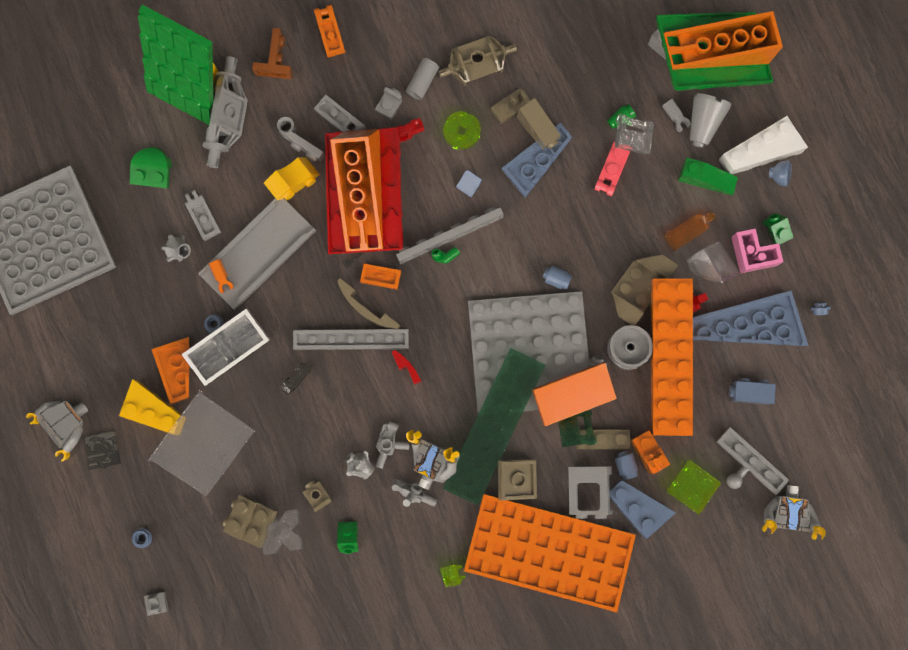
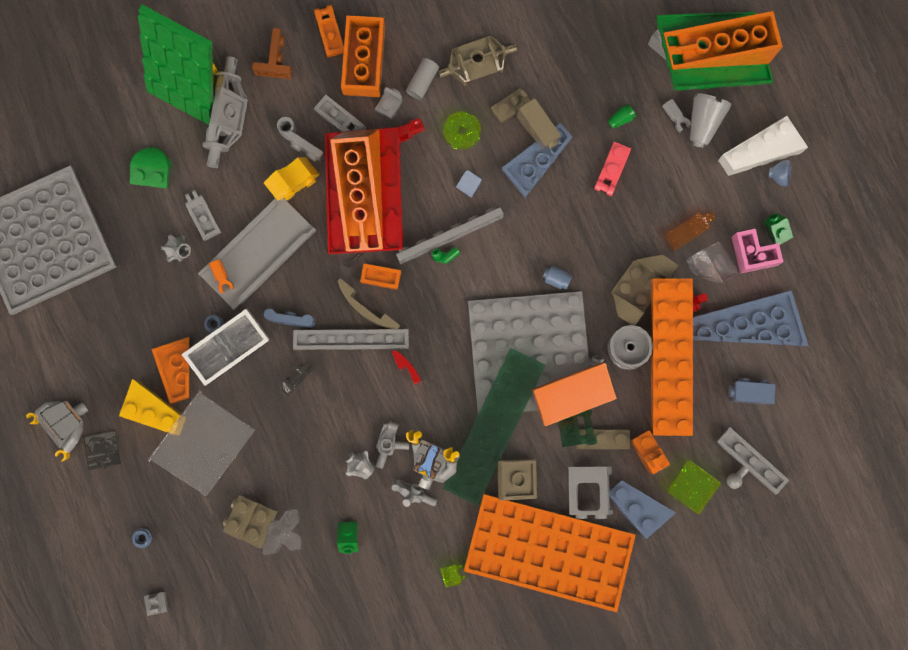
(289, 318): none -> sand blue plate
(324, 498): dark tan brick -> none
(363, 56): none -> orange brick
(626, 465): sand blue brick -> none
(634, 140): clear plate -> none
(707, 176): green slope -> none
(792, 514): torso -> none
(820, 308): sand blue plate -> none

